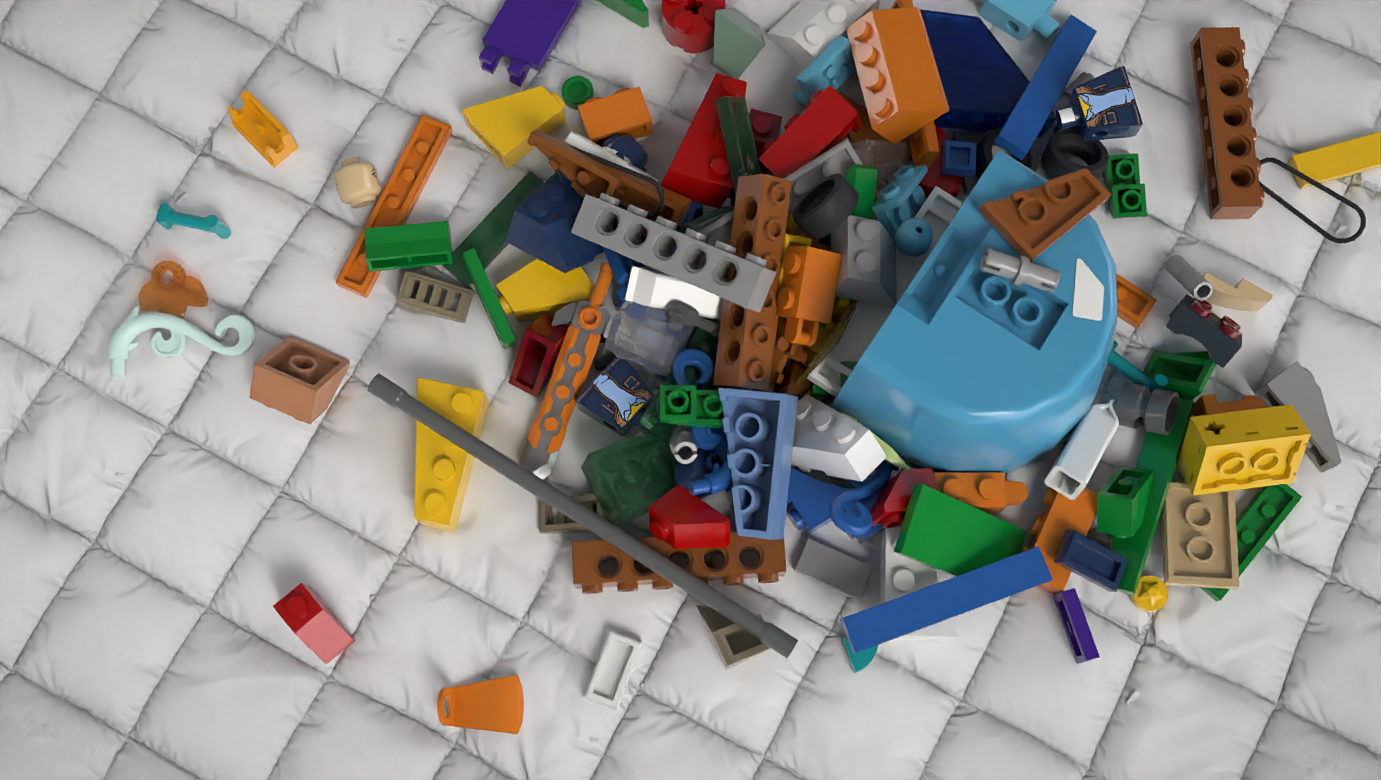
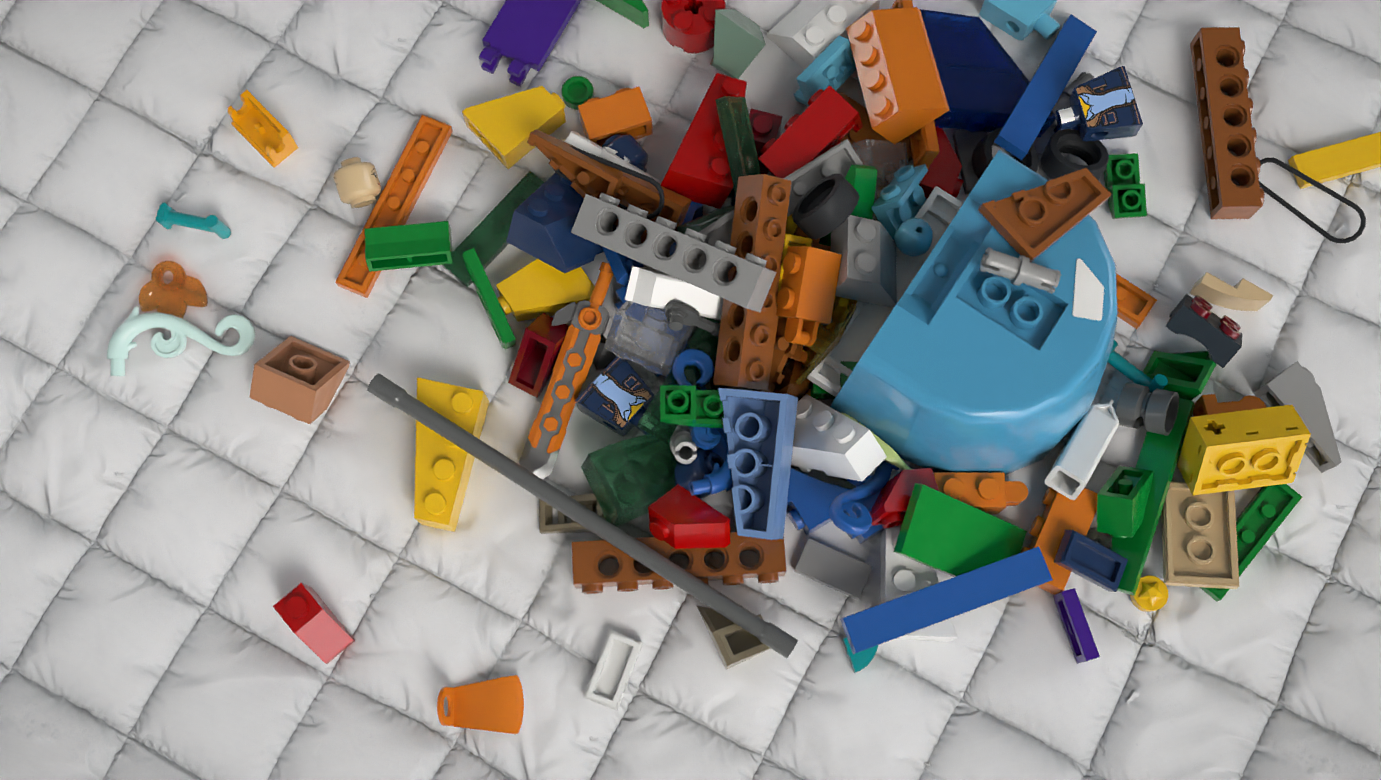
(424, 283): dark tan slope -> none
(958, 158): blue tile -> none
(1189, 277): light grey piece -> none

